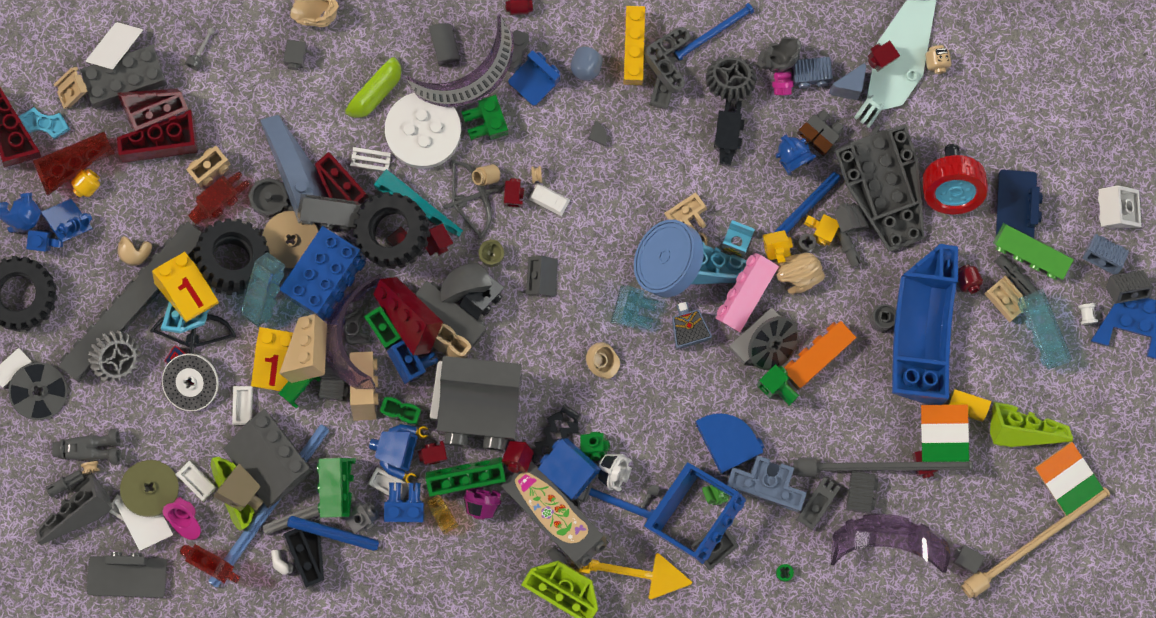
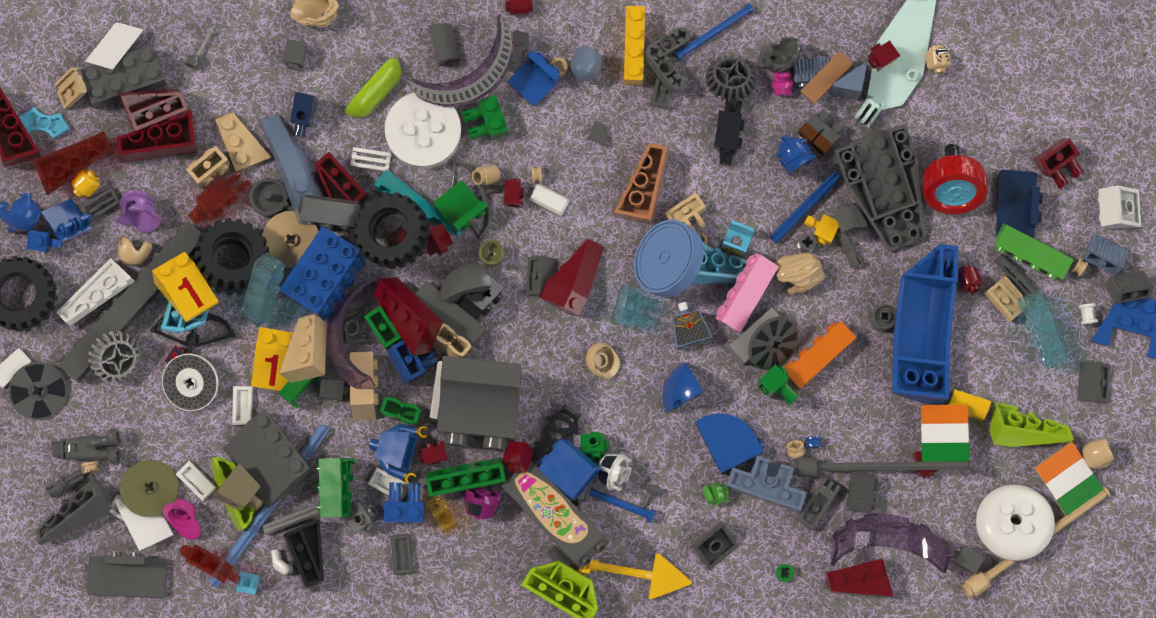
(97, 198): none -> dark grey tile
(98, 289): none -> white wing
(138, 211): none -> medium lavender helmet
(240, 143): none -> tan wing
(247, 583): none -> medium azure tile
(303, 104): none -> dark blue torso
(332, 533): blue axle -> none
(402, 554): none -> dark grey tile
(460, 206): none -> green bracket
(561, 64): none -> tan tile
(573, 281): none -> dark red wedge
(643, 191): none -> nougat wedge
(674, 497): blue window -> none
(680, 387): none -> blue brick
(777, 246): yellow brick -> none
(795, 449): none -> tan bush
(813, 442): none -> blue bush
(826, 77): none -> medium nougat tile
(861, 579): none -> dark red wedge
(1011, 540): none -> white brick
(1056, 157): none -> dark red brick
(1079, 267): none -> tan bush
(1094, 382): none -> dark grey panel
(1097, 454): none -> tan helmet

